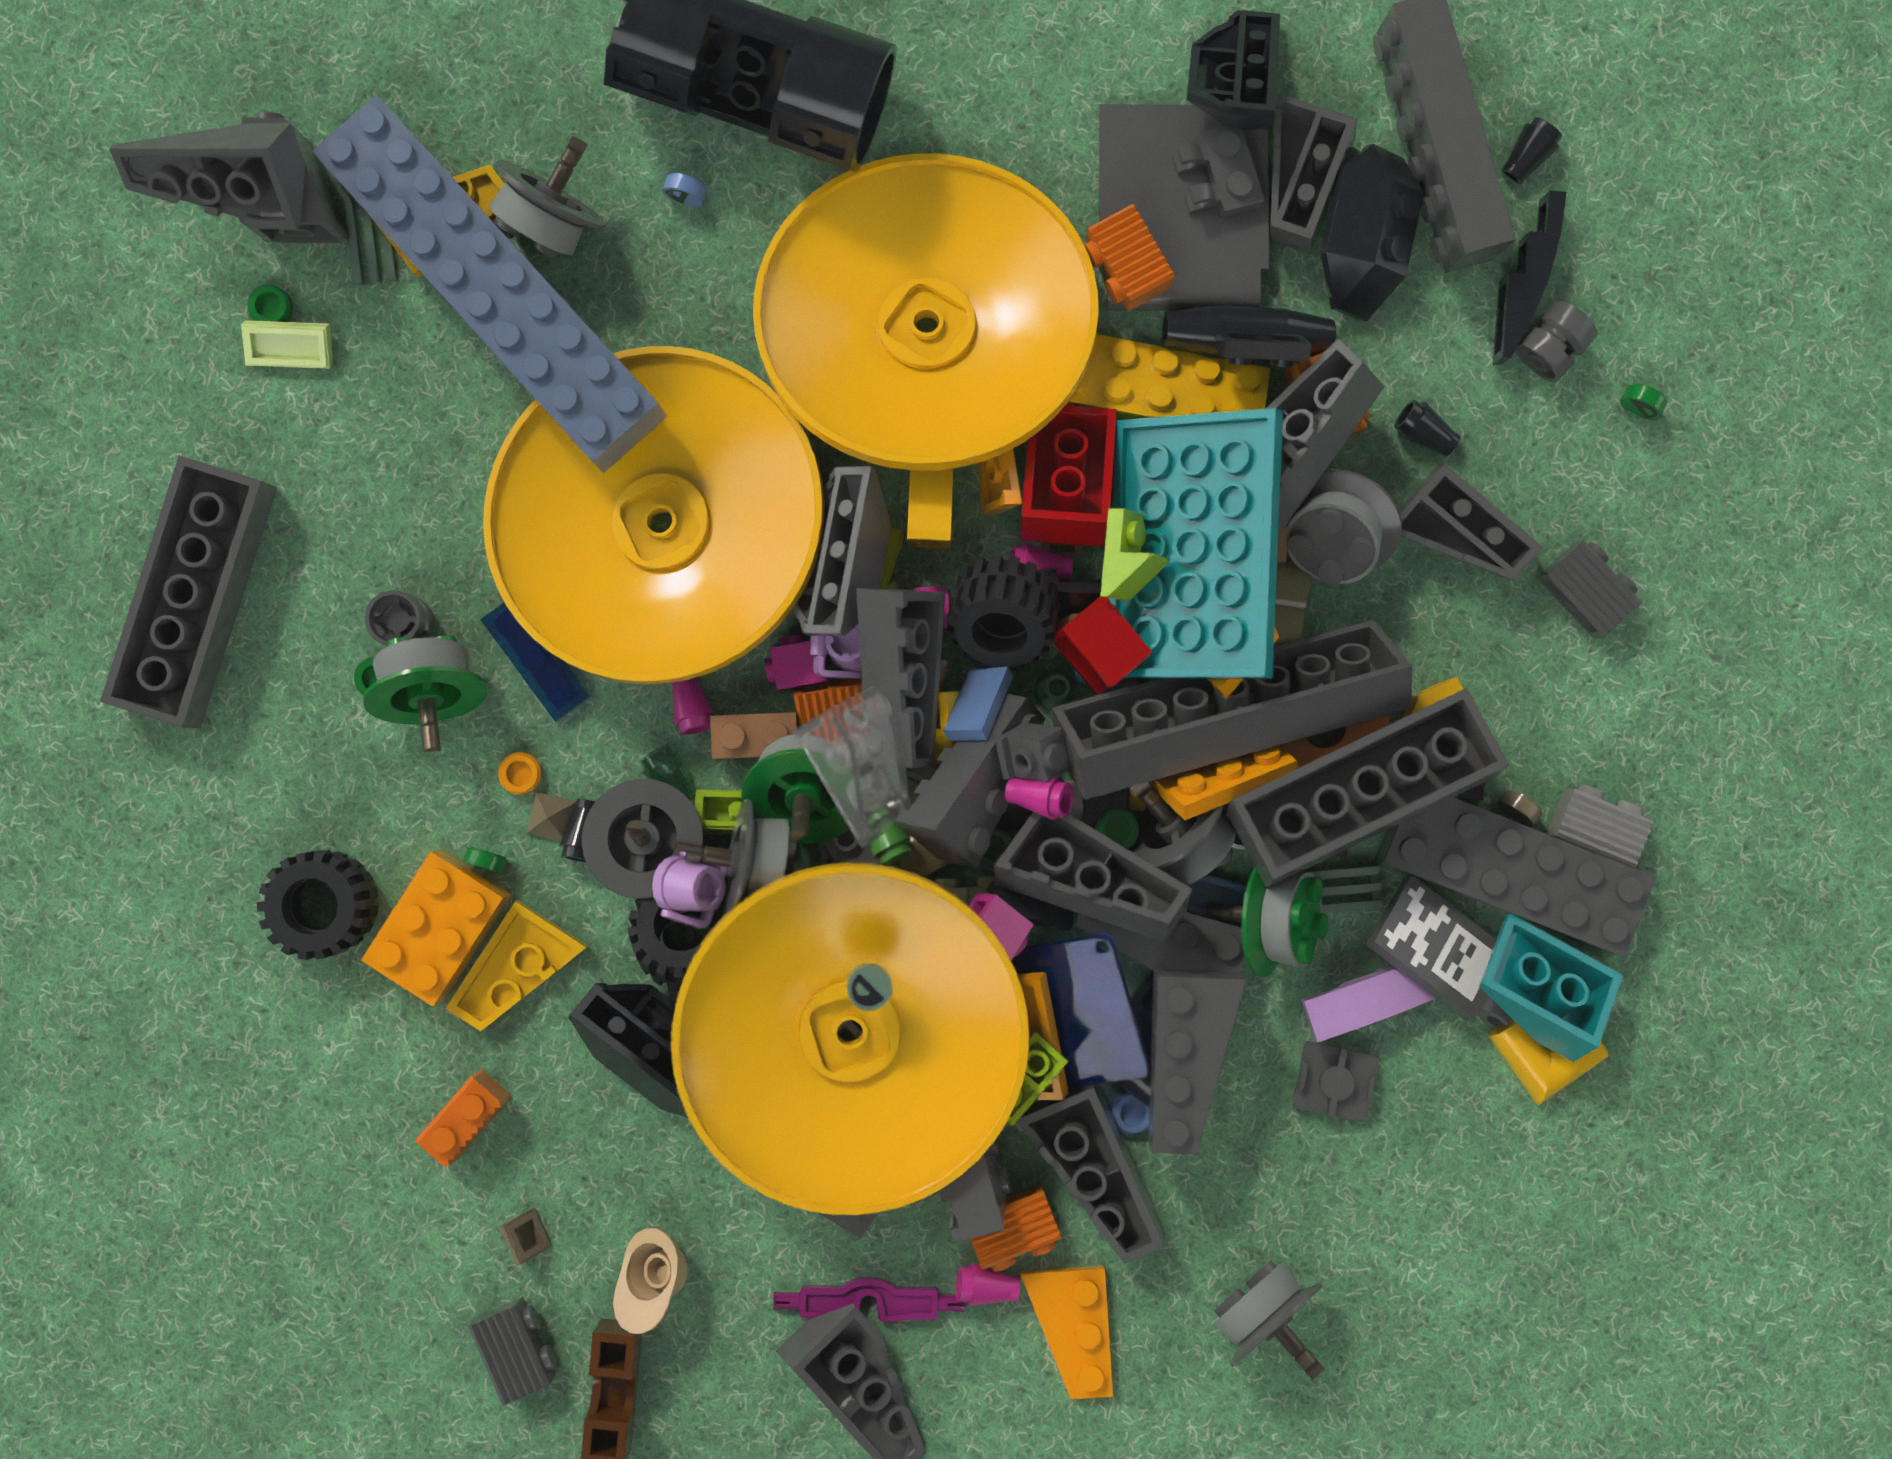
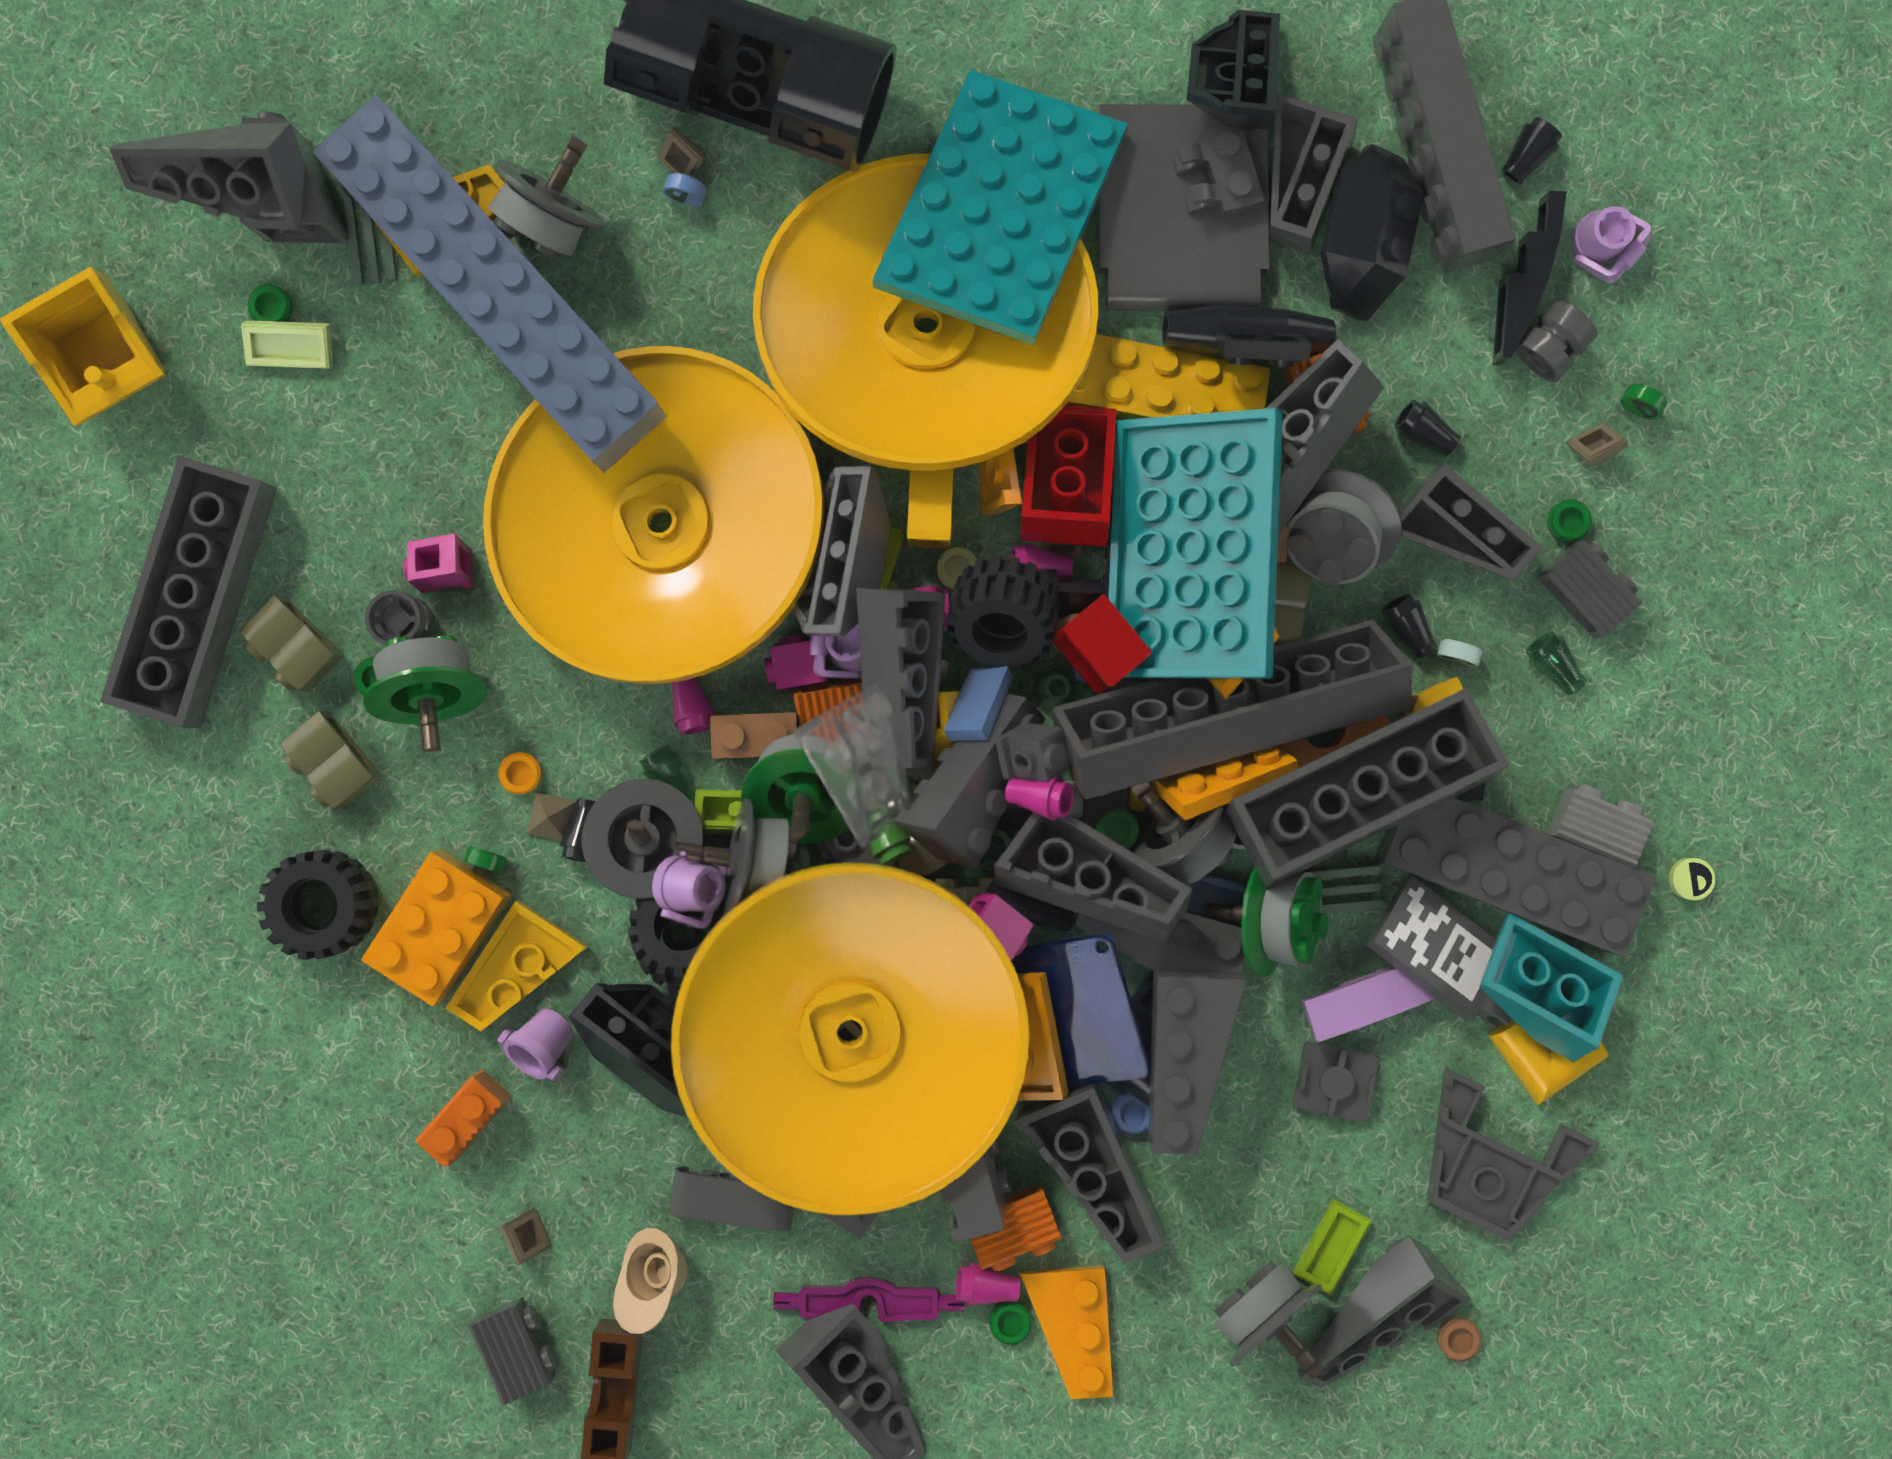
(84, 345): none -> yellow piece
(290, 644): none -> olive brick
(329, 760): none -> olive brick
(445, 551): none -> dark pink brick
(539, 1045): none -> lavender piece
(543, 672): clear blue plate -> none
(680, 154): none -> dark tan slope
(725, 1200): none -> dark grey beam
(869, 986): sand green tile -> none
(953, 563): none -> yellowish green tile
(1000, 206): none -> teal plate
(1010, 1322): none -> green tile
(1042, 1067): lime slope -> none
(1124, 565): lime slope -> none
(1128, 258): orange brick -> none
(1332, 1246): none -> lime tile
(1395, 1294): none -> dark grey wedge
(1408, 623): none -> black cone
(1458, 1338): none -> medium nougat tile
(1460, 652): none -> light aqua tile
(1487, 1179): none -> dark grey wing
(1519, 808): dark tan tile -> none
(1555, 661): none -> clear green cone
(1569, 520): none -> green tile
(1597, 444): none -> dark tan slope
(1607, 238): none -> lavender piece
(1692, 878): none -> yellowish green tile

